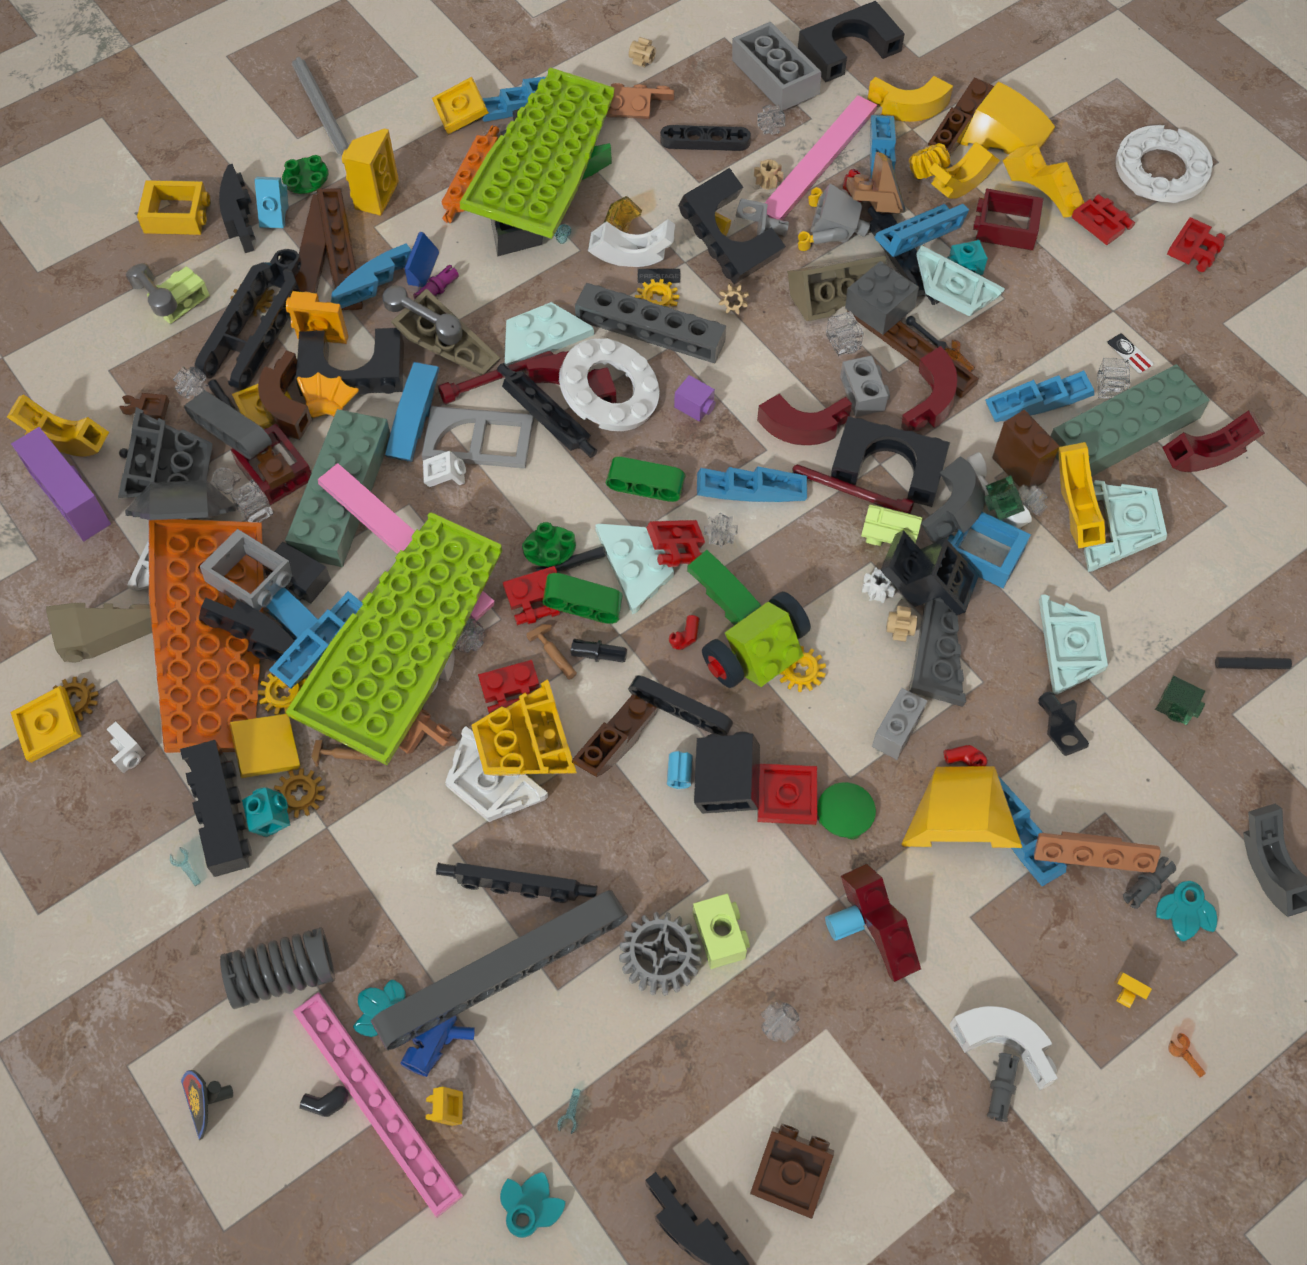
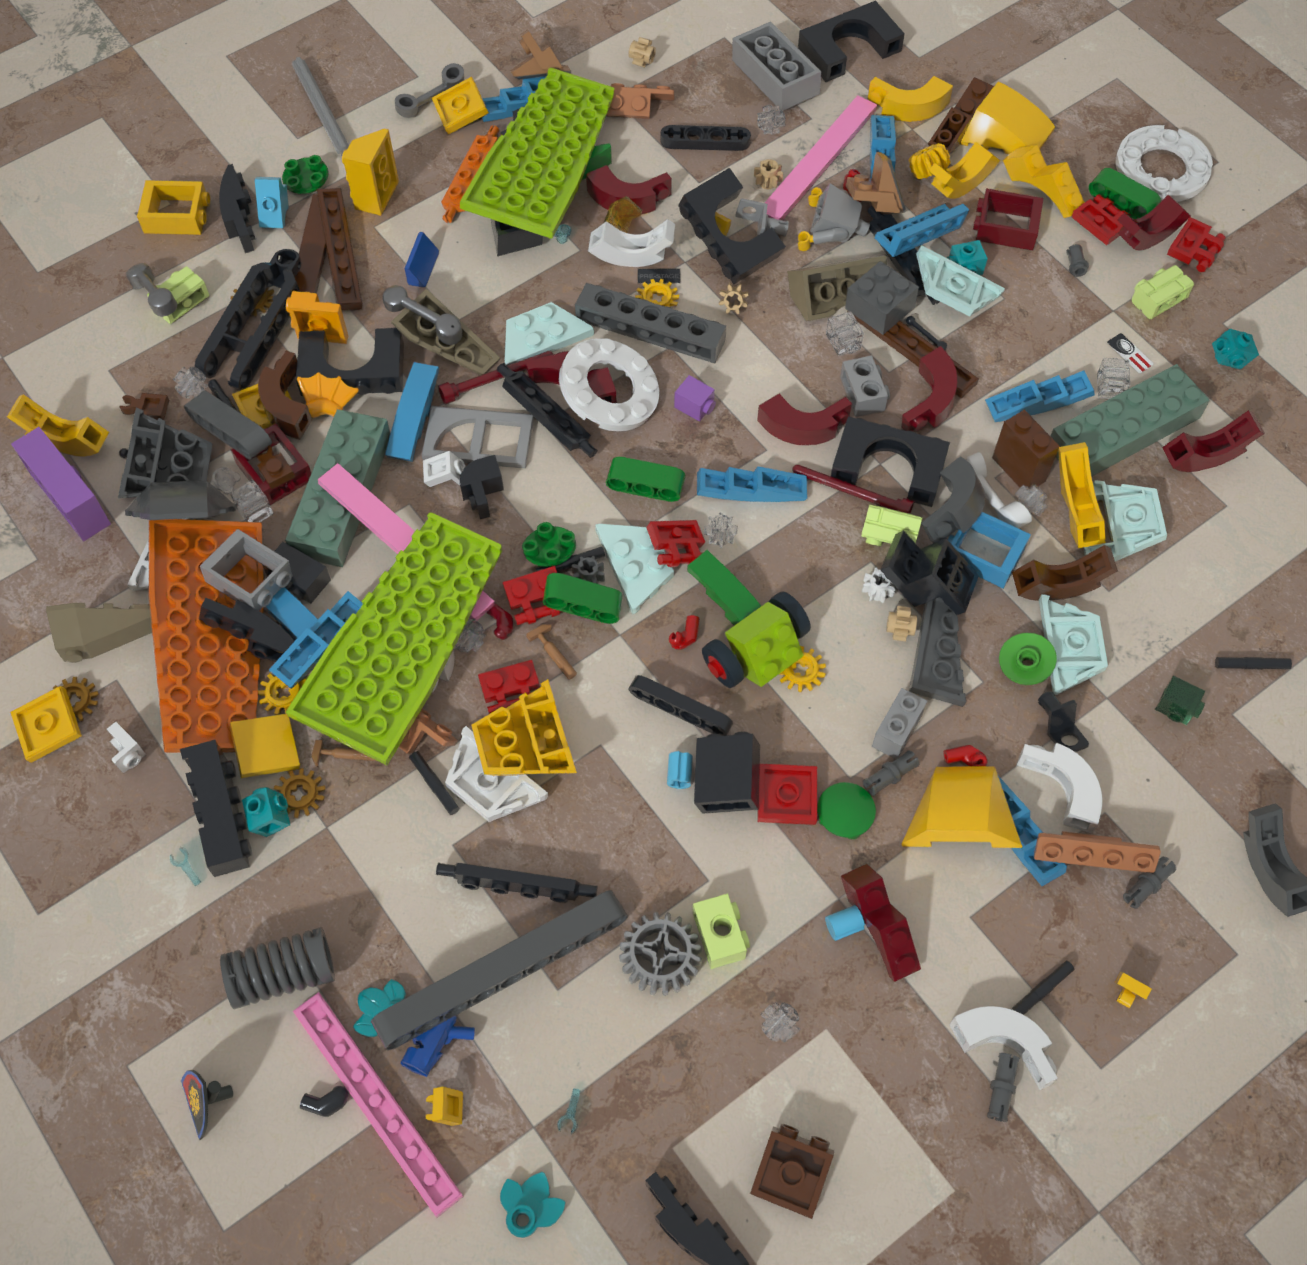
(364, 281): dark azure slope -> none
(408, 105): none -> flat silver piece
(434, 783): none -> black piece
(438, 283): magenta pin -> none
(478, 480): none -> black brick
(504, 621): none -> dark red arm
(539, 62): none -> medium nougat piece
(589, 570): none -> dark grey gear
(598, 651): black axle -> none
(607, 188): none -> dark red arch
(615, 737): reddish brown slope -> none
(891, 773): none -> dark grey pin
(955, 354): clear orange hand -> none
(1003, 498): clear green brick -> none
(1027, 647): none -> bright green dish
(1044, 988): none -> black piece
(1065, 579): none -> reddish brown arch
(1074, 776): none -> white arch
(1078, 264): none -> dark grey pin
(1124, 192): none -> green beam
(1154, 226): none -> dark red arch
(1162, 291): none -> yellowish green brick
(1185, 1053): clear orange hand -> none
(1186, 915): teal plate -> none
(1235, 349): none -> teal brick

